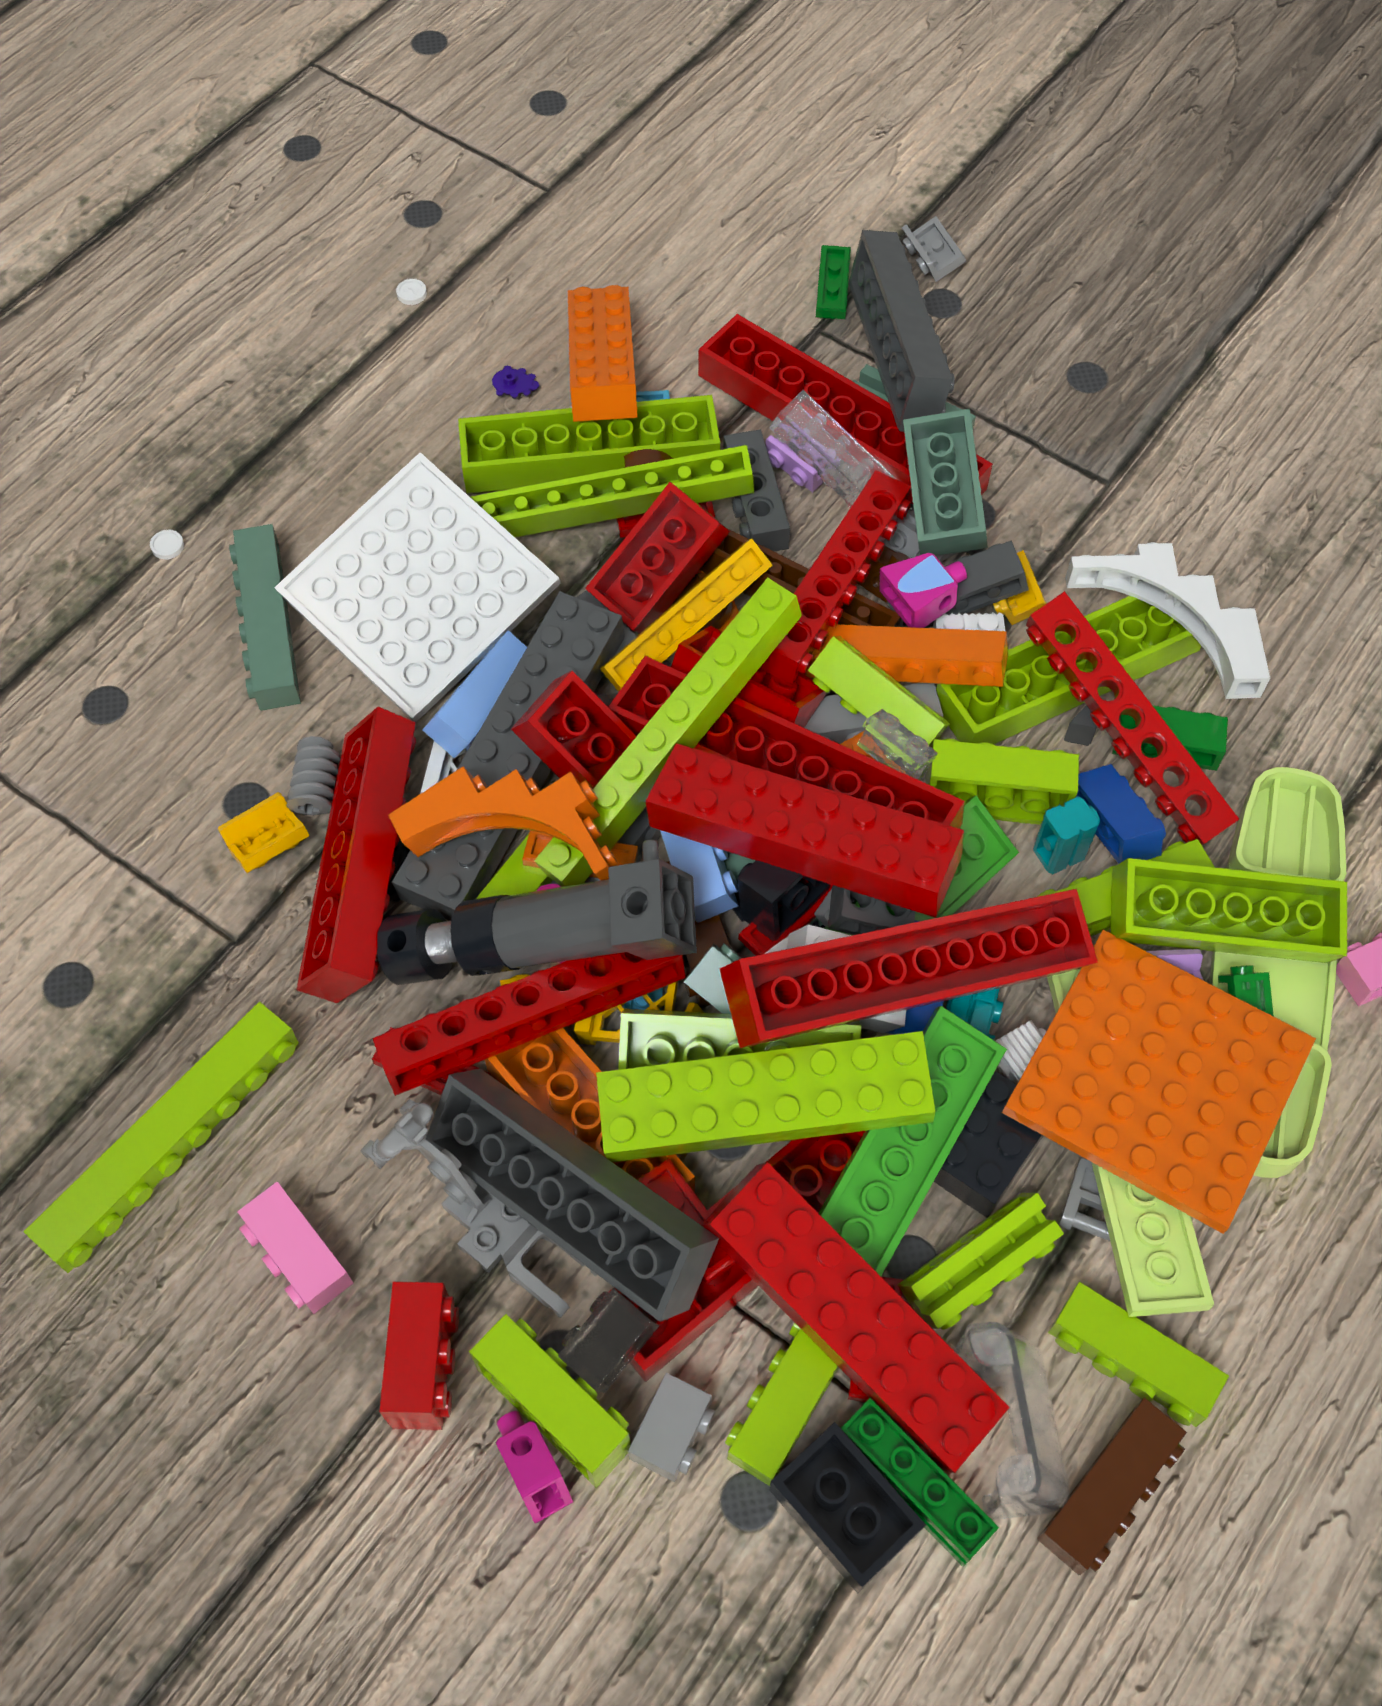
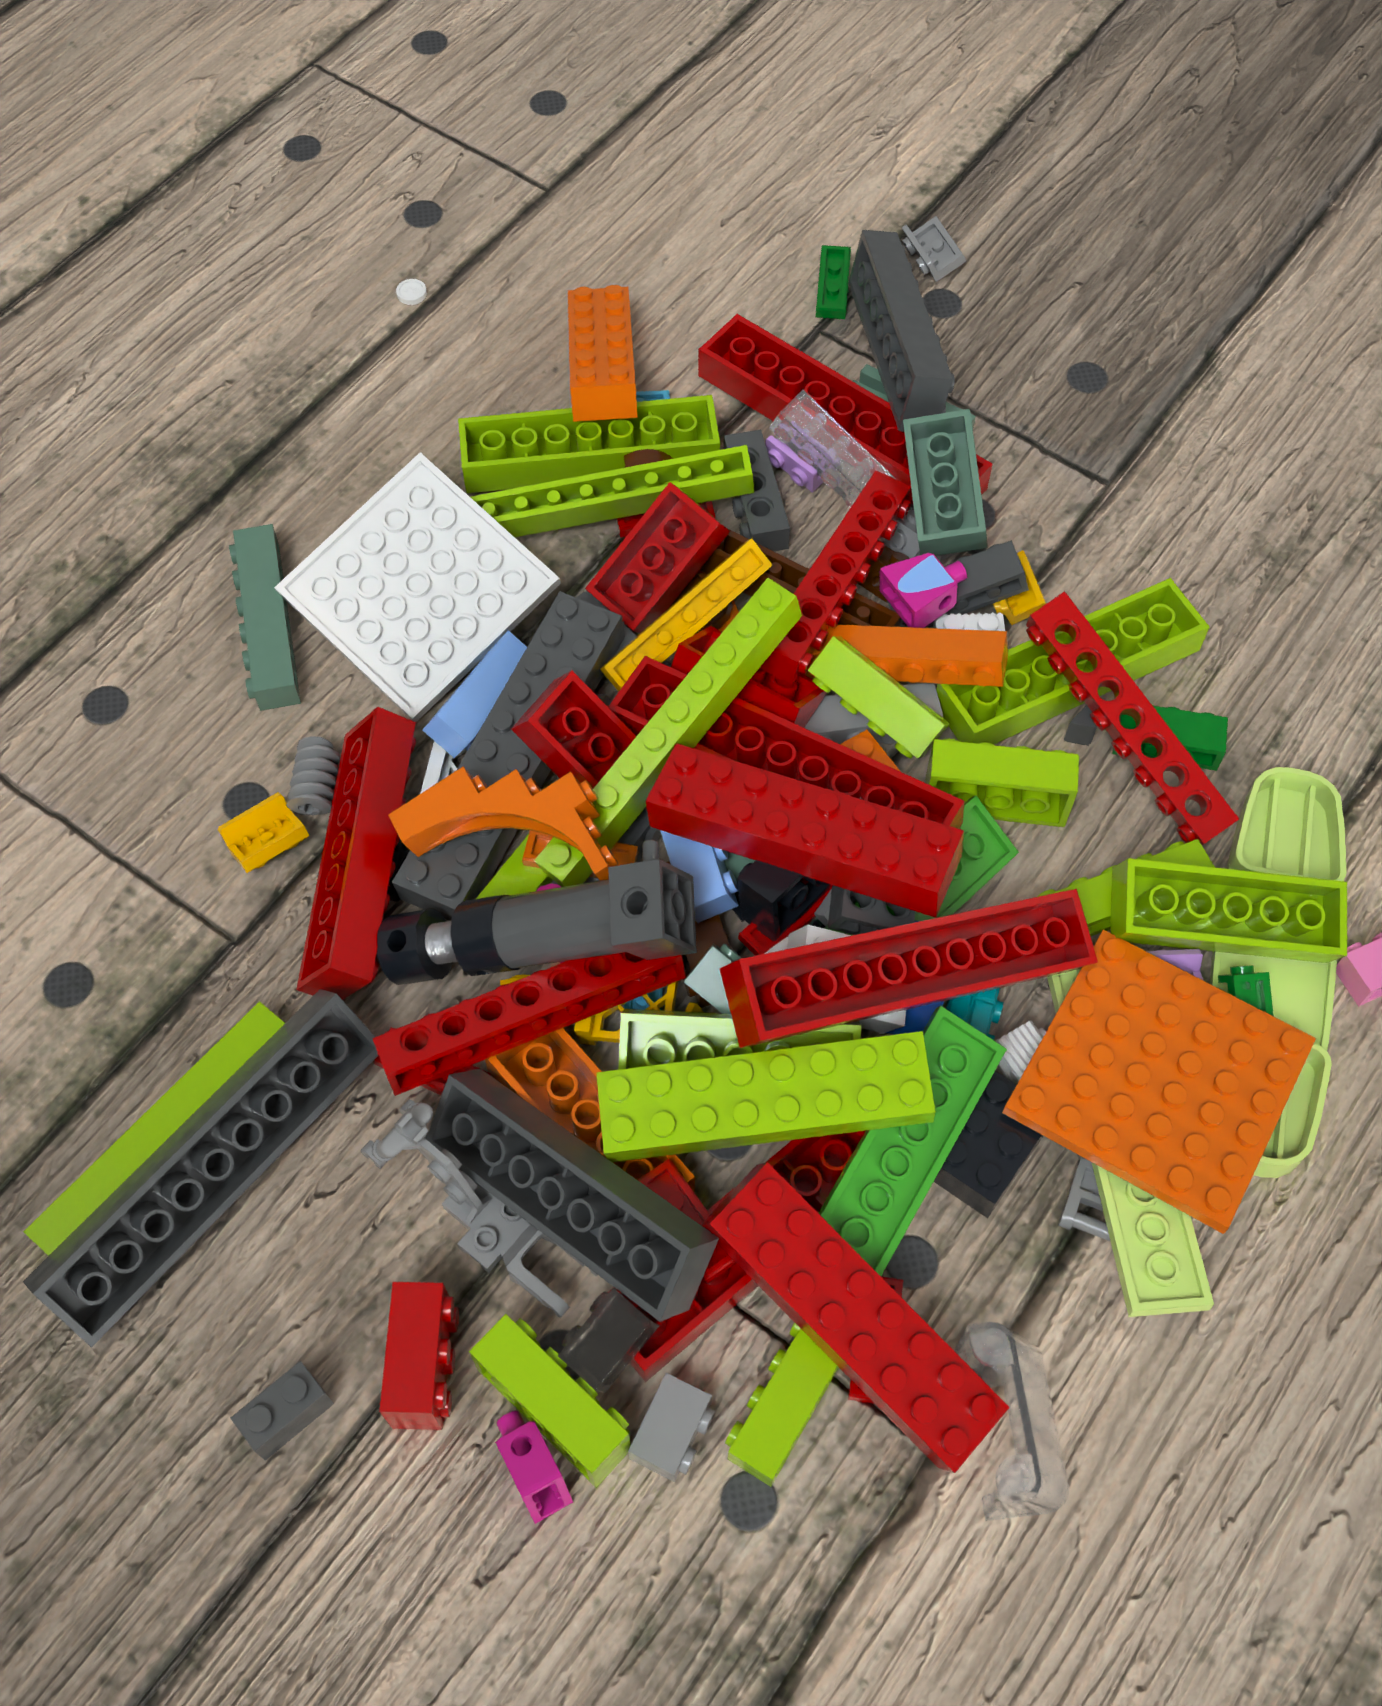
(167, 544): white piece -> none
(203, 1167): none -> dark grey brick
(282, 1411): none -> dark grey brick
(293, 1249): bright pink brick -> none
(514, 382): dark purple piece -> none
(846, 1507): black brick -> none
(896, 745): clear bracket -> none
(922, 1484): green brick -> none
(980, 1261): lime brick -> none
(1066, 835): teal brick -> none
(1112, 1487): reddish brown brick -> none
(1125, 821): blue brick -> none
(1138, 1355): lime brick -> none
(1151, 575): white arch -> none

